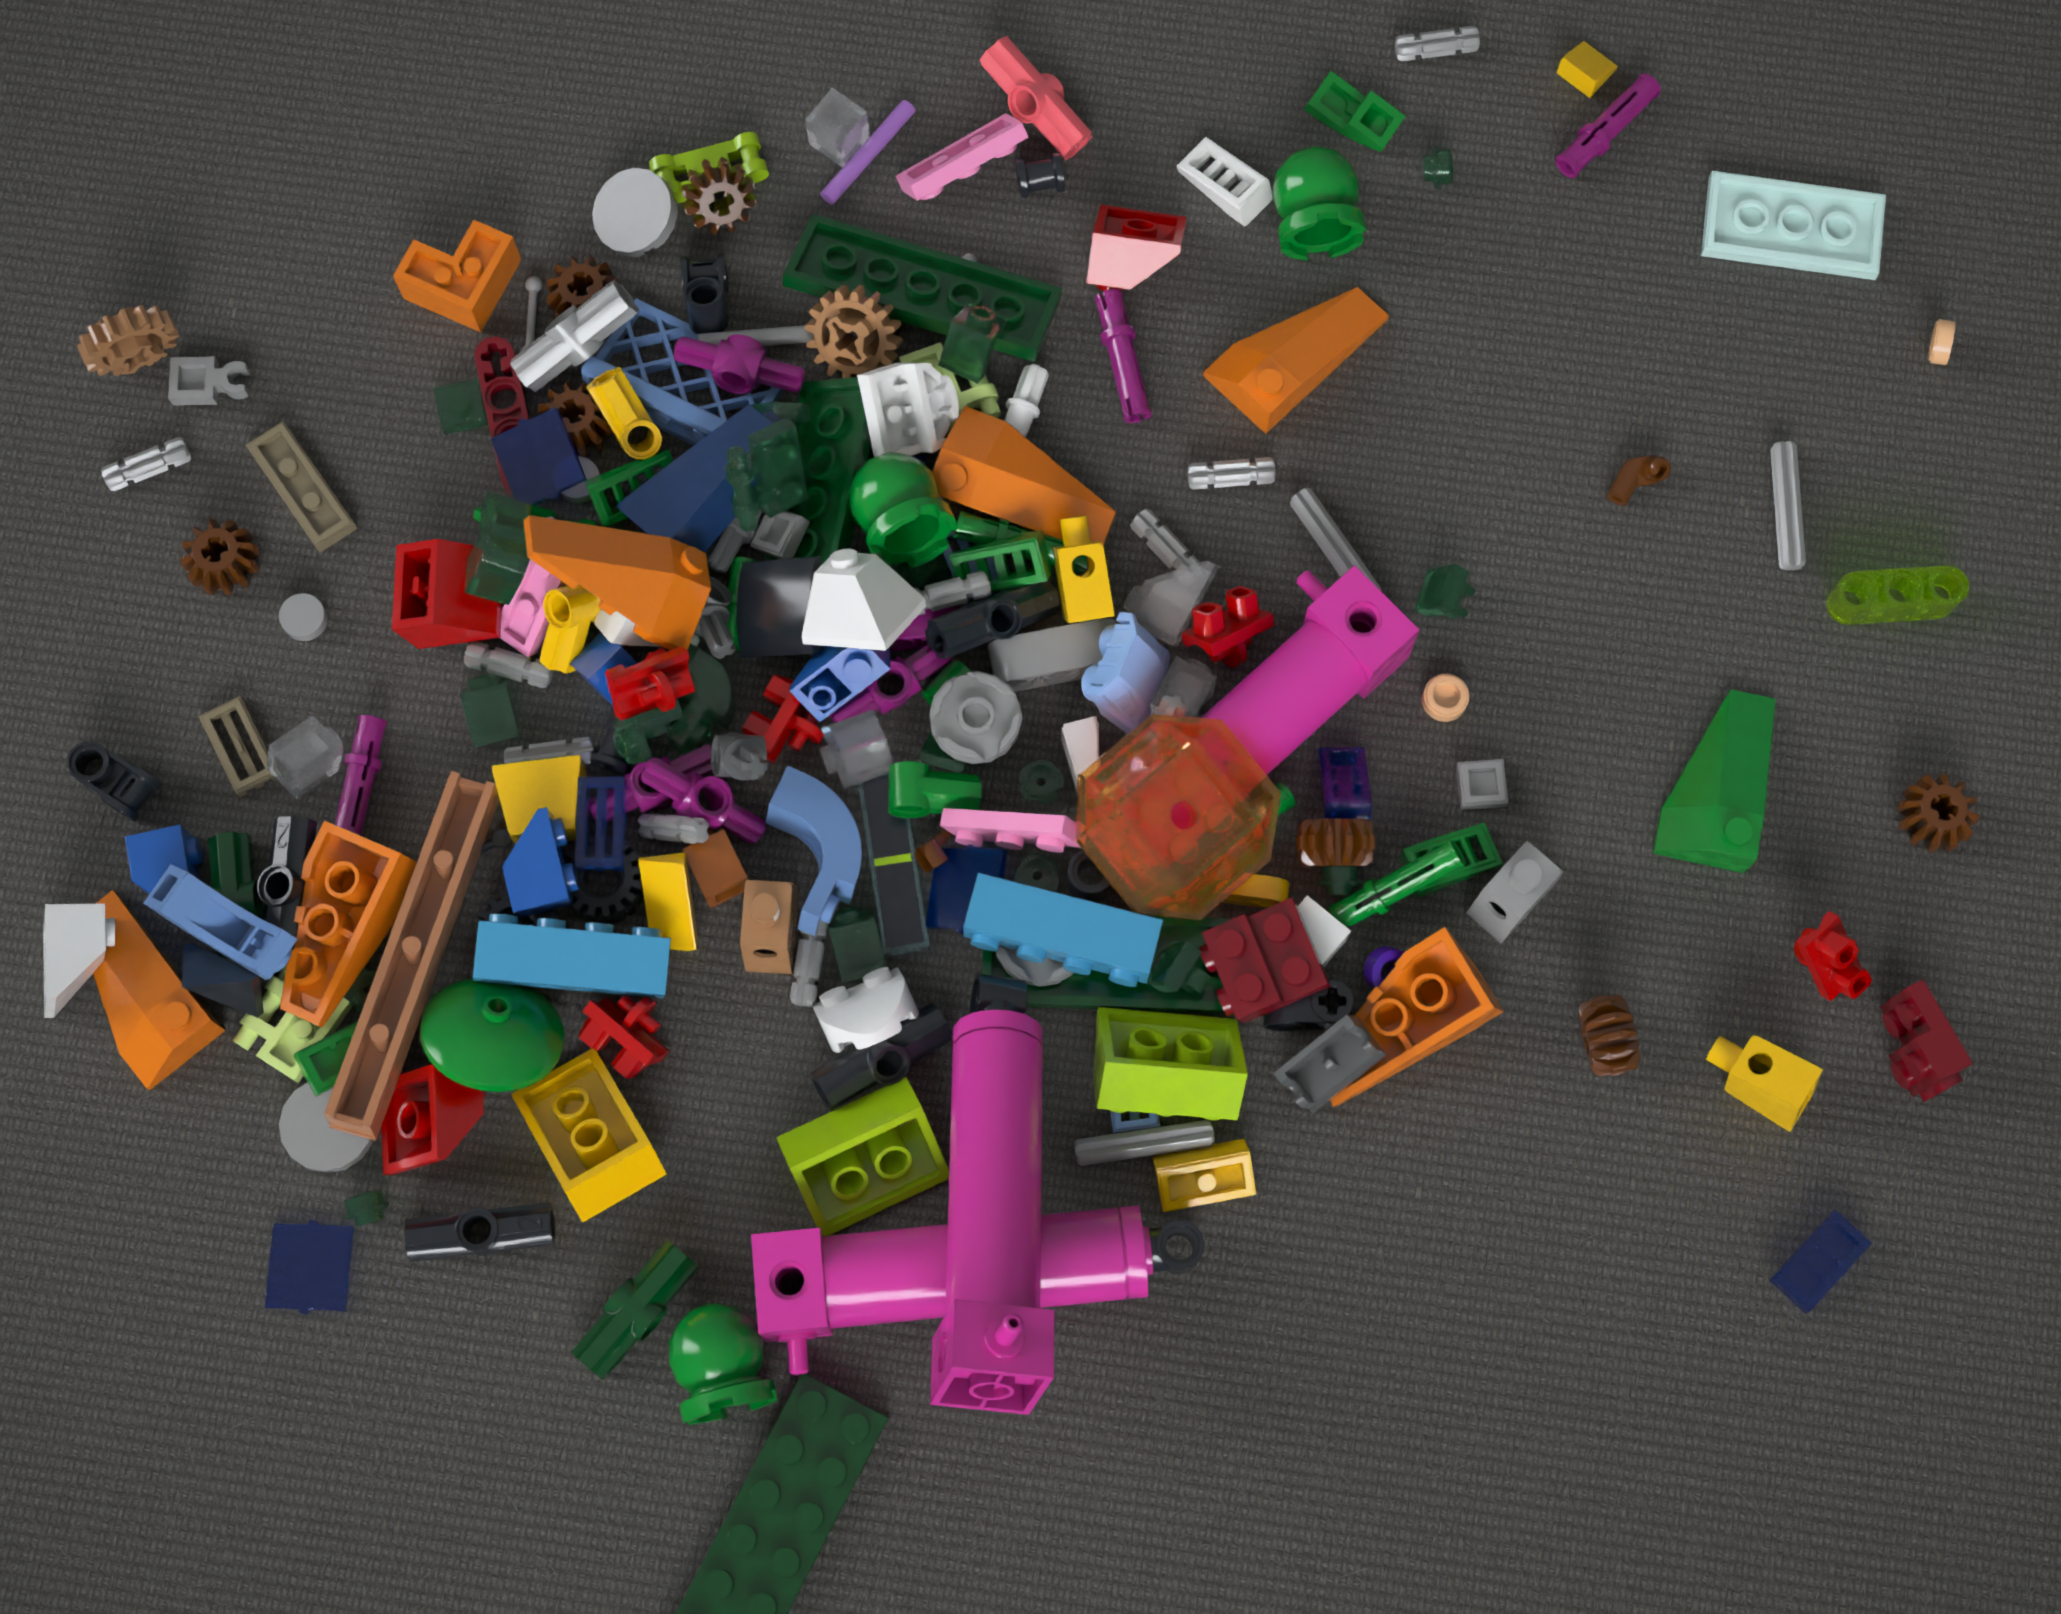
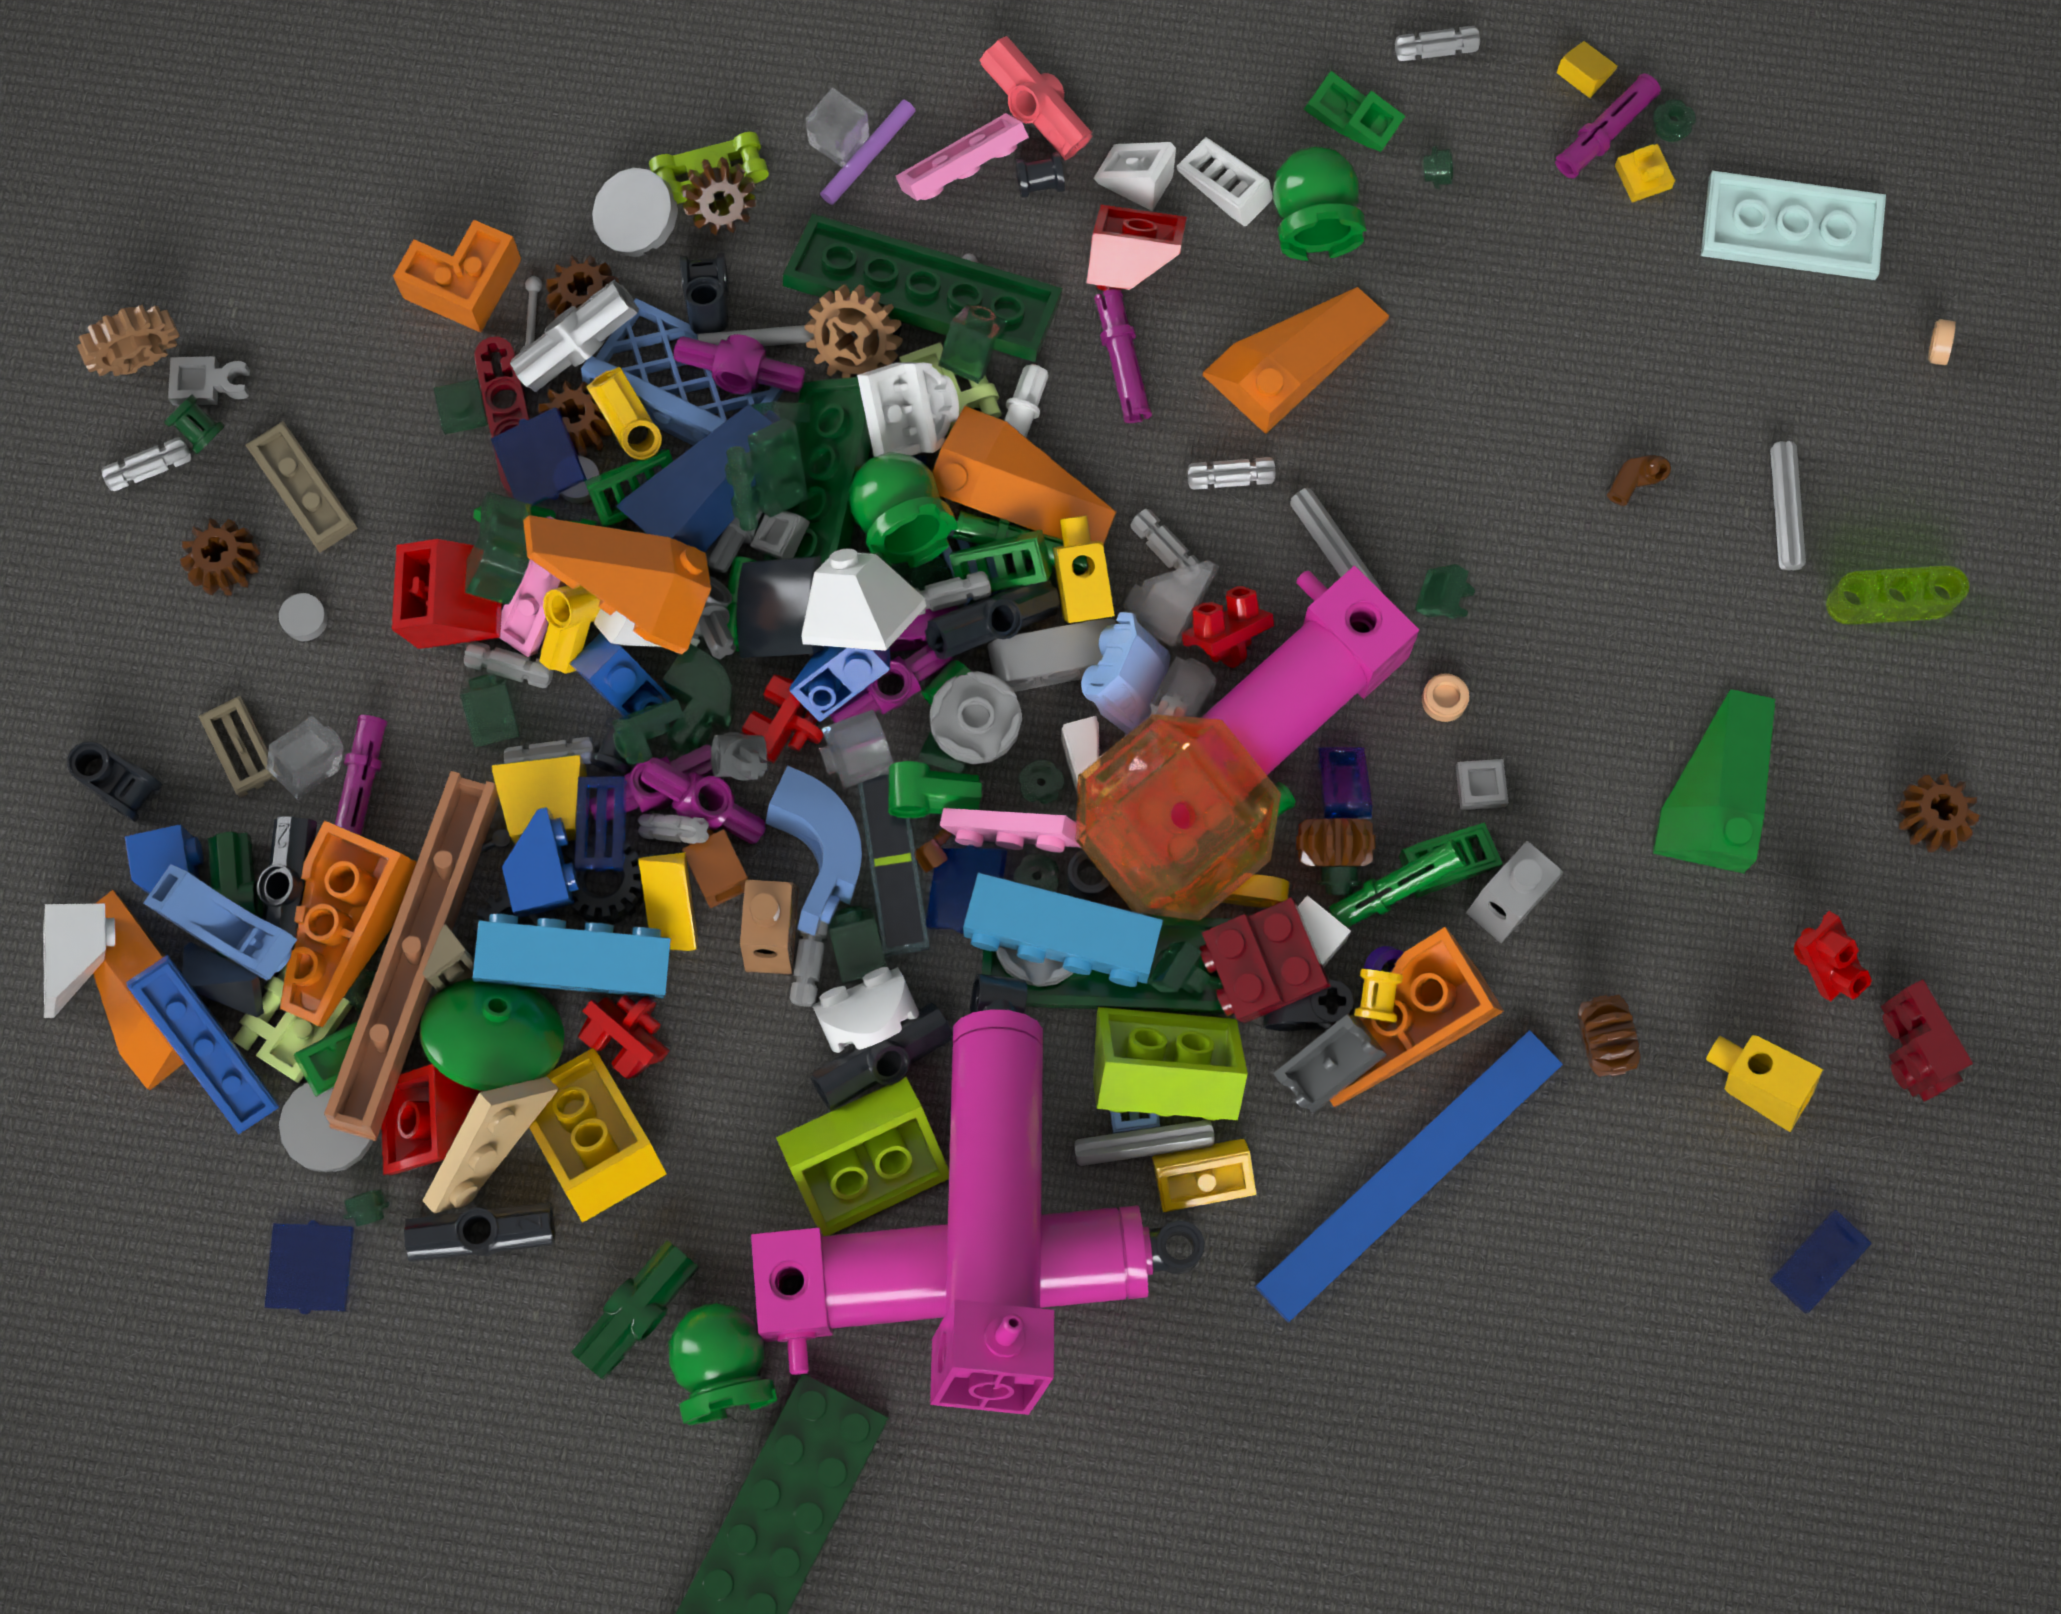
(200, 418): none -> dark green bush
(202, 1044): none -> blue tile
(448, 961): none -> dark tan slope
(485, 1139): none -> tan wing
(650, 683): red hips -> none
(1138, 171): none -> white slope
(1378, 995): none -> yellow bush
(1408, 1176): none -> blue tile
(1644, 172): none -> yellow tile
(1669, 129): none -> clear green plate

